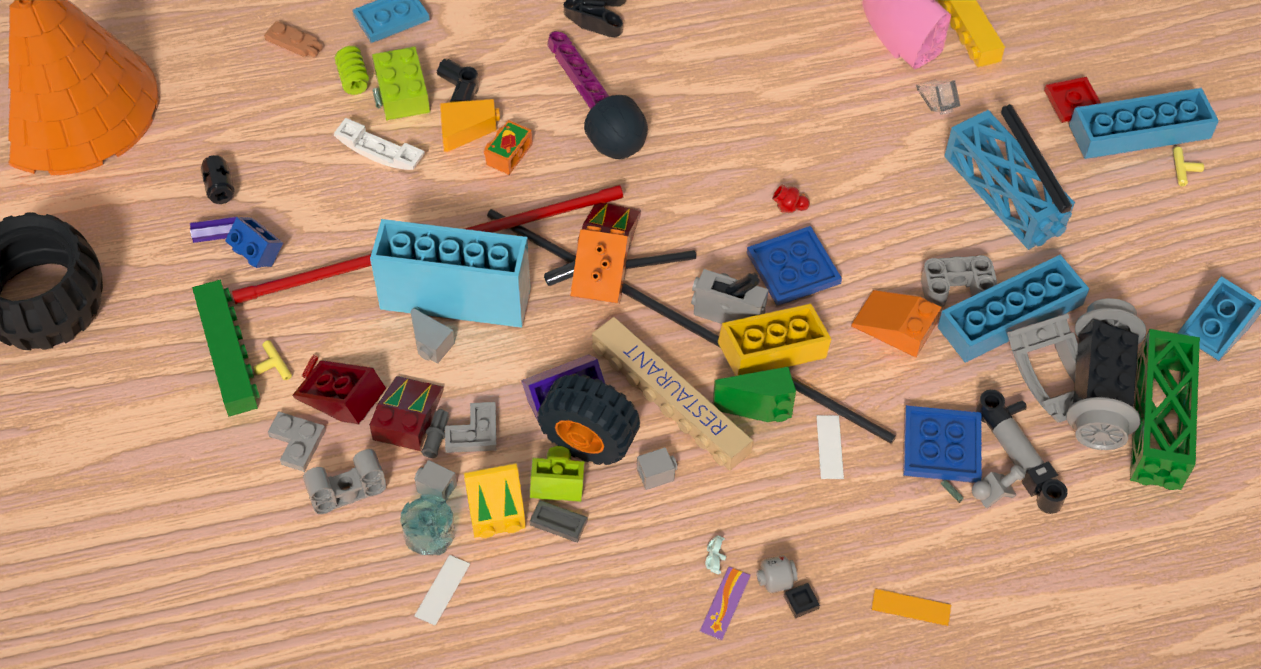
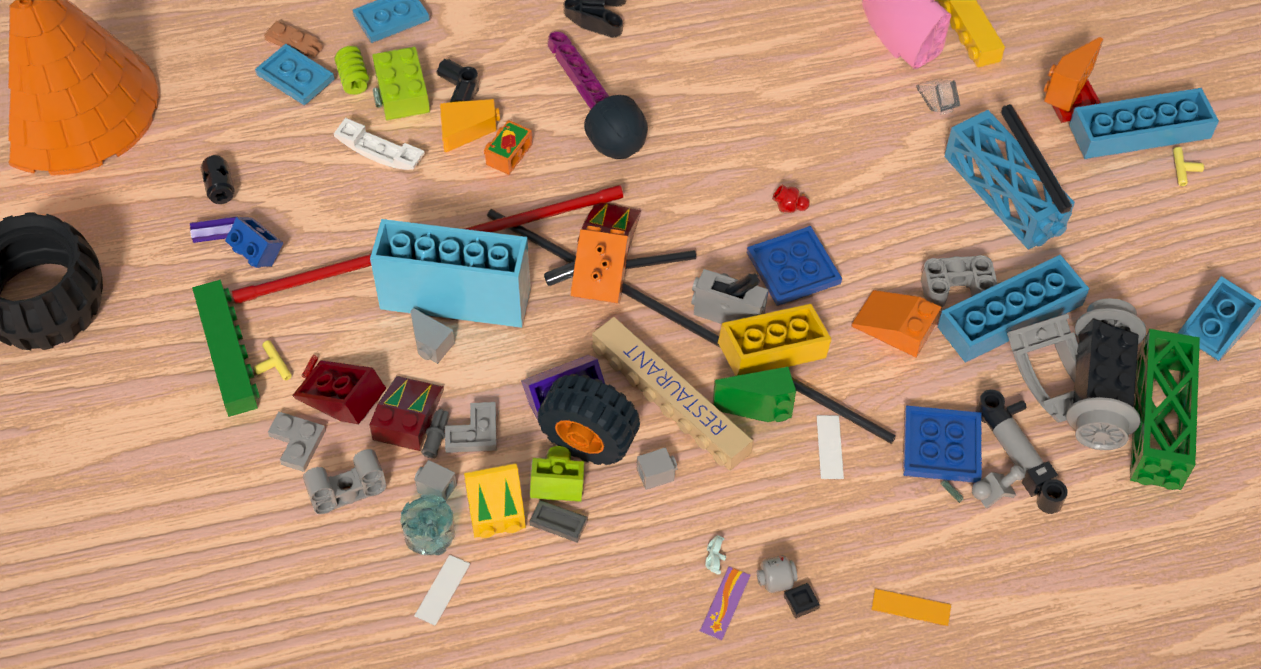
(295, 74): none -> dark azure plate
(1071, 75): none -> orange slope

